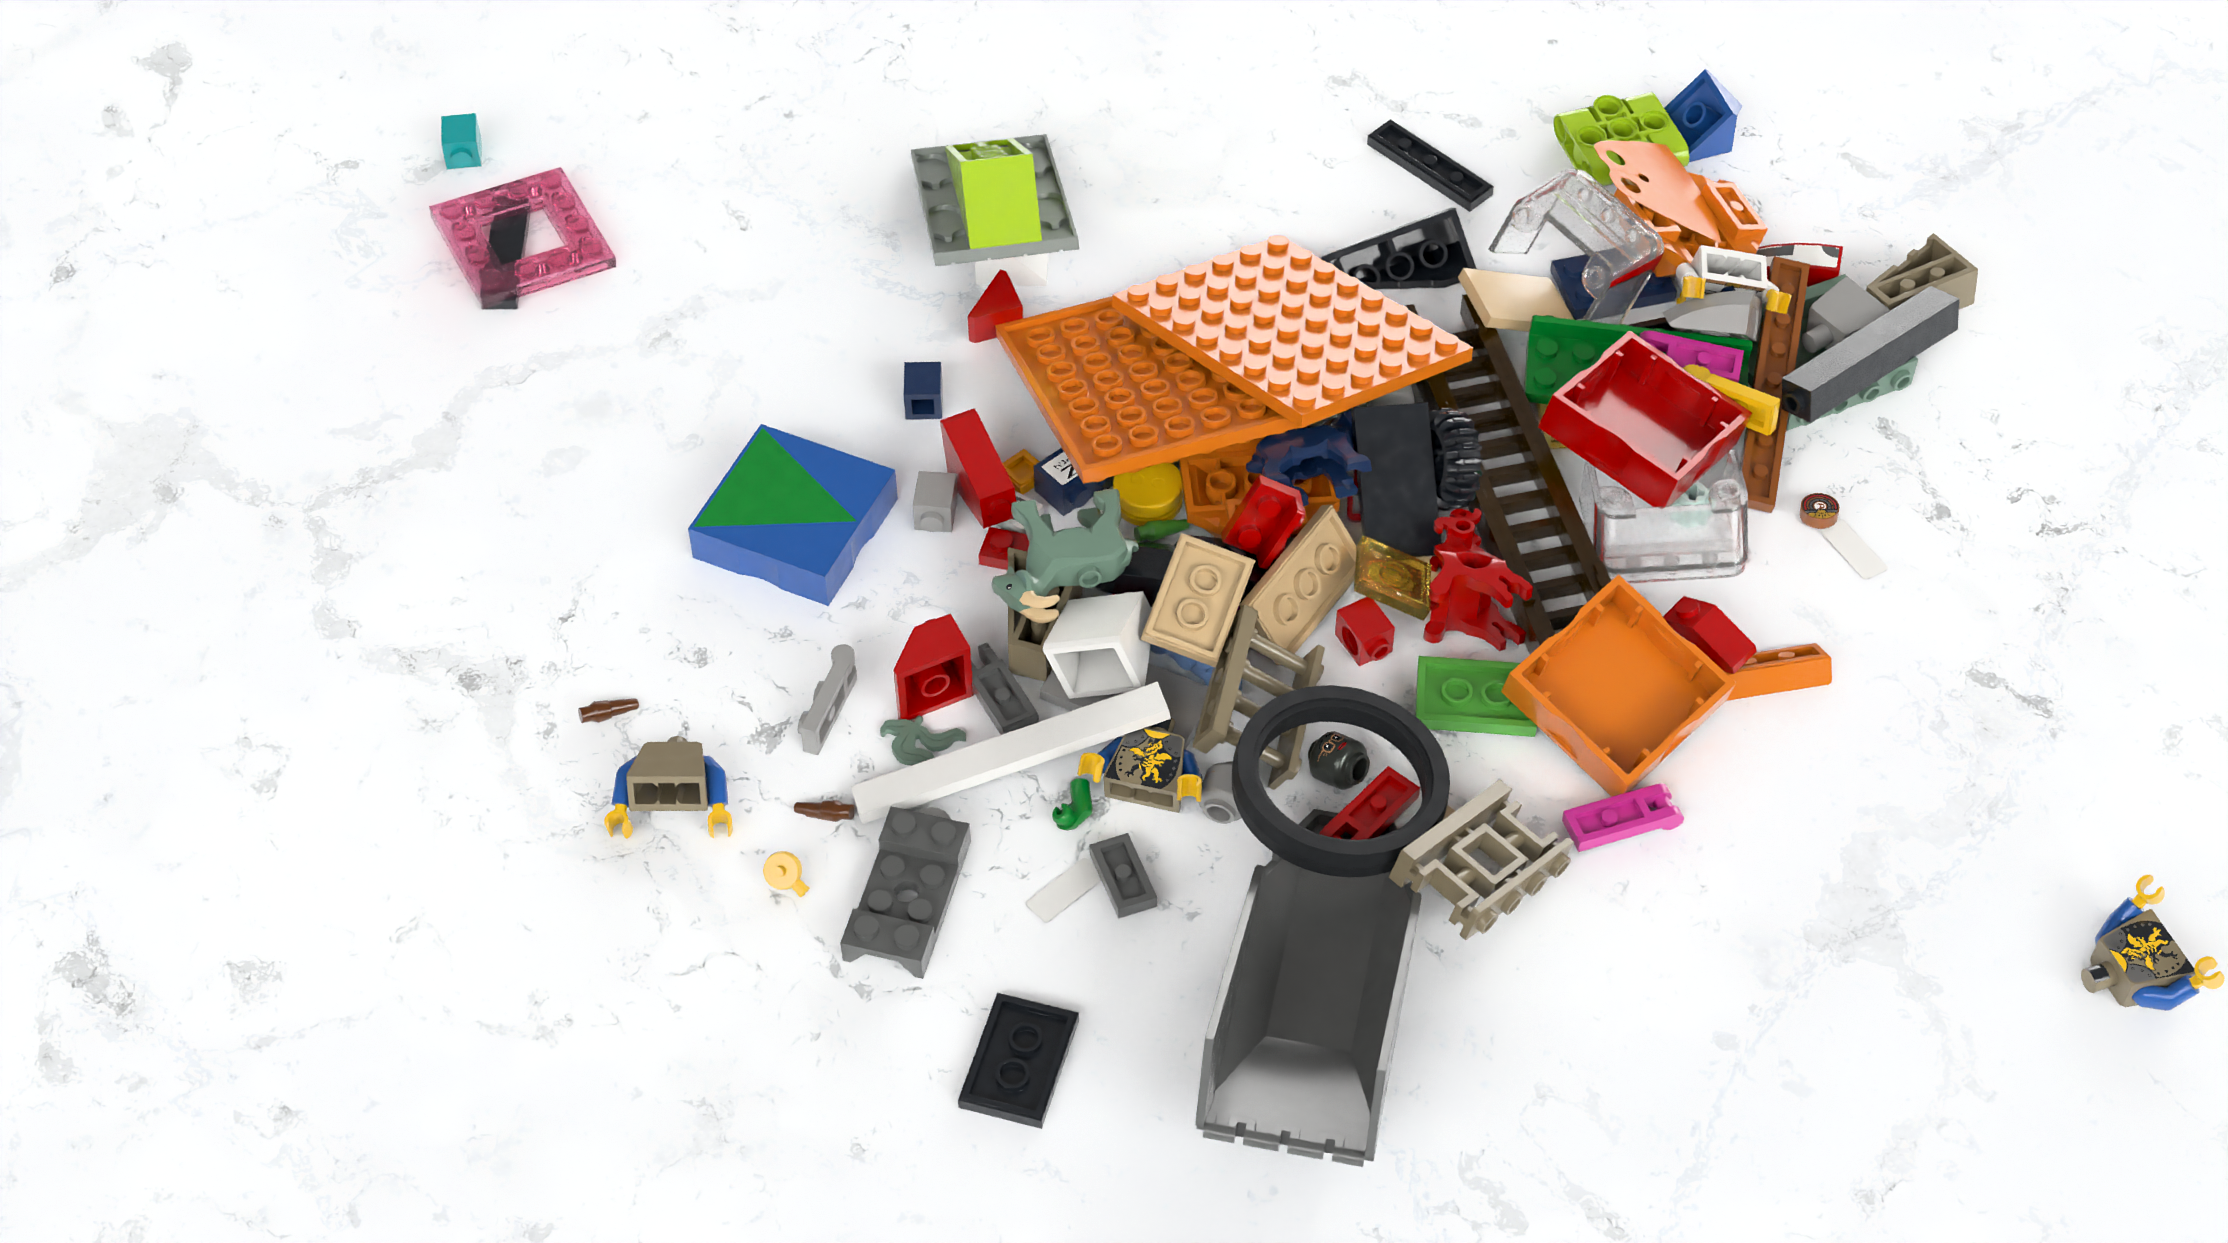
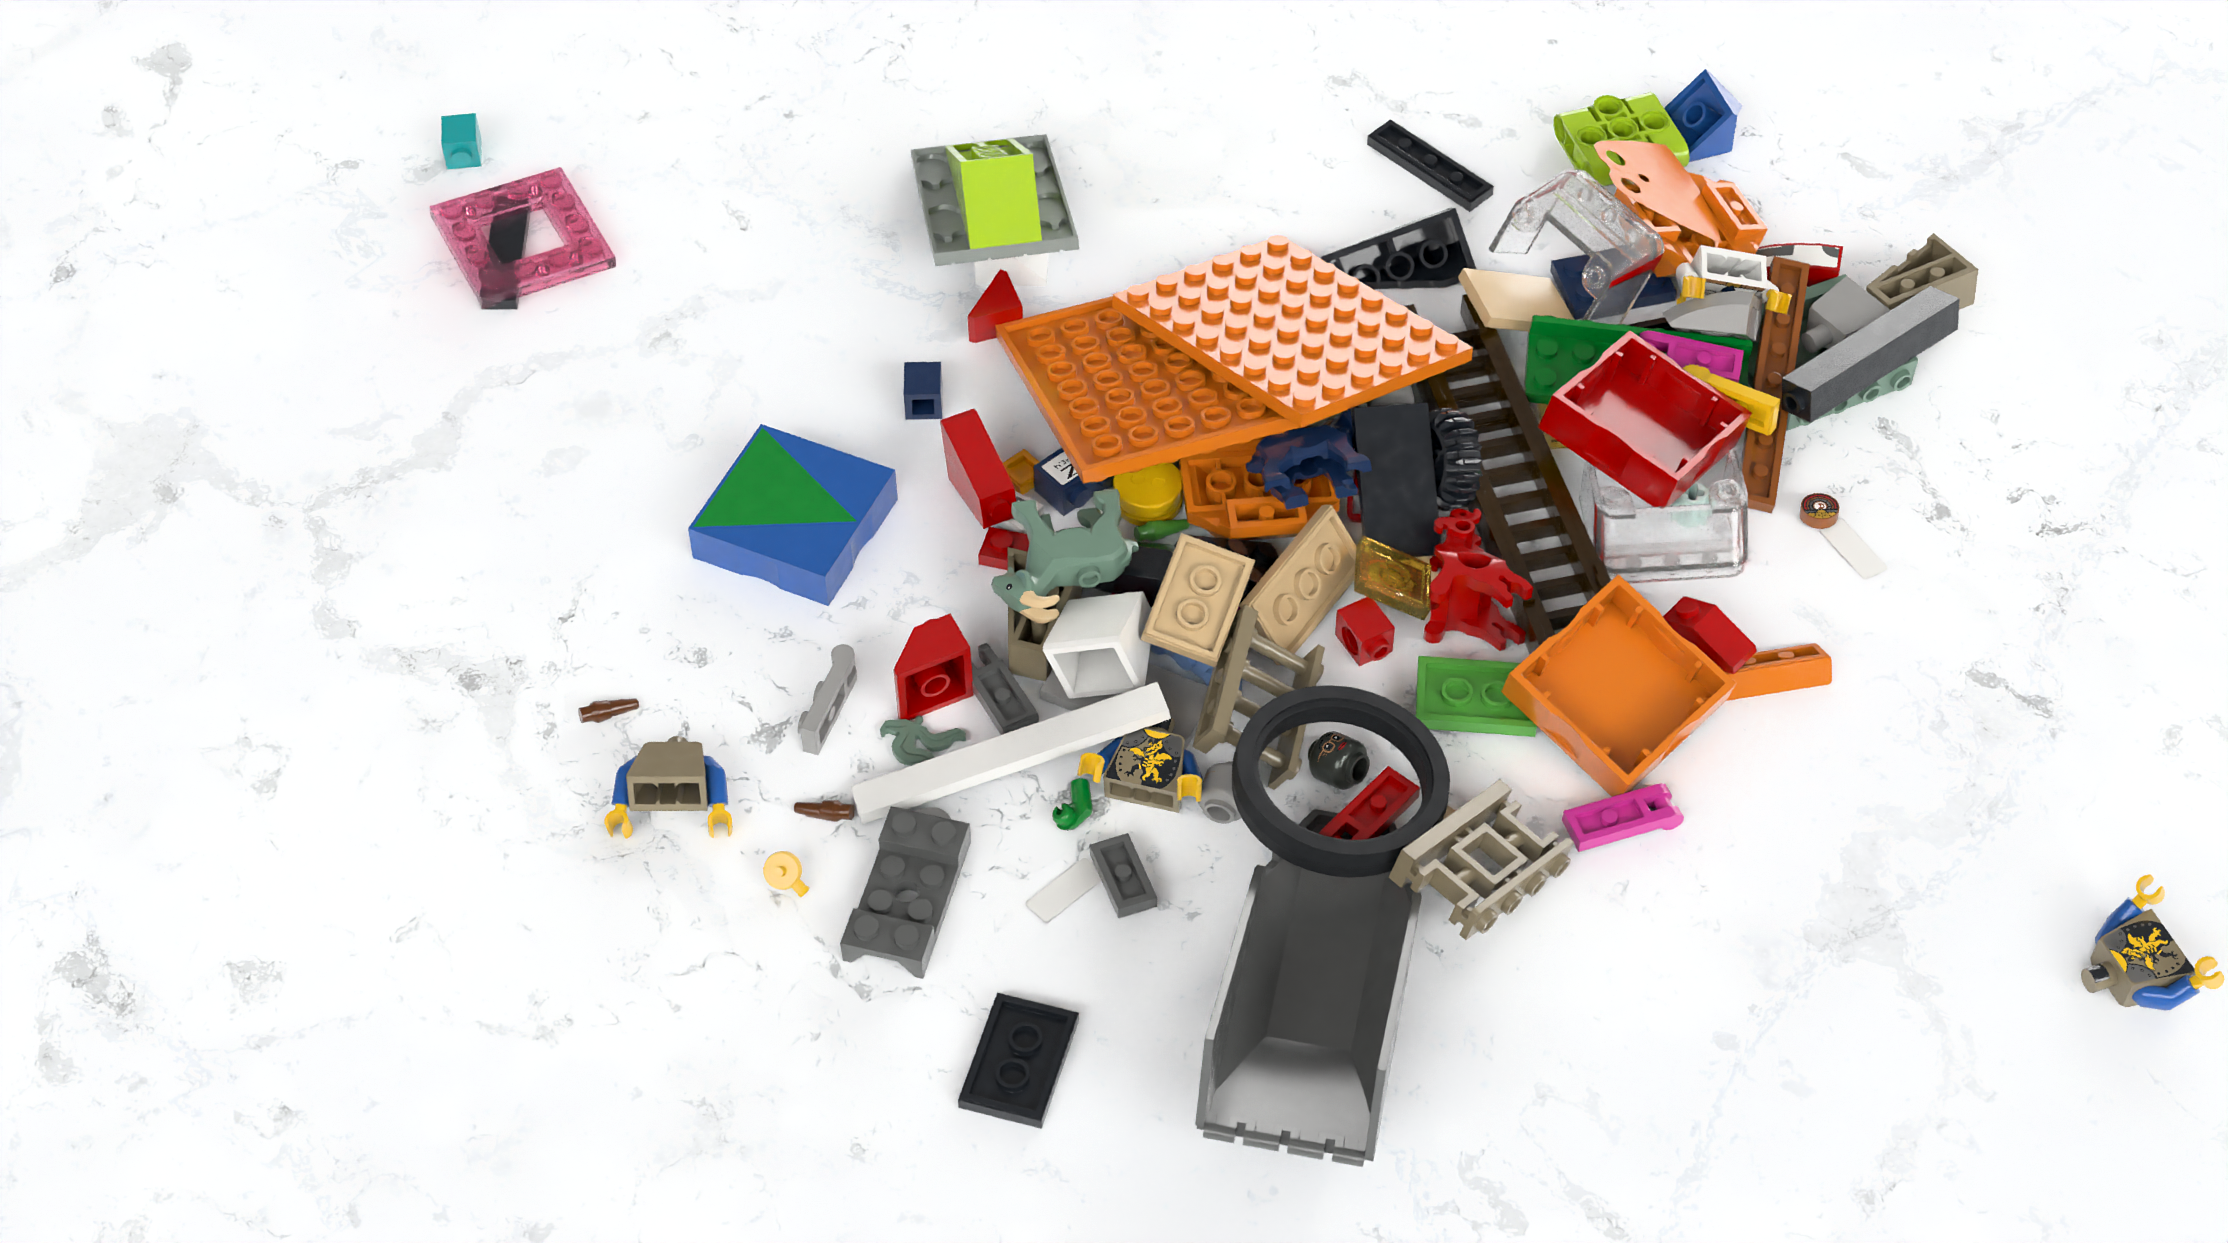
(935, 501): light grey brick -> none
(1265, 520): red bracket -> none

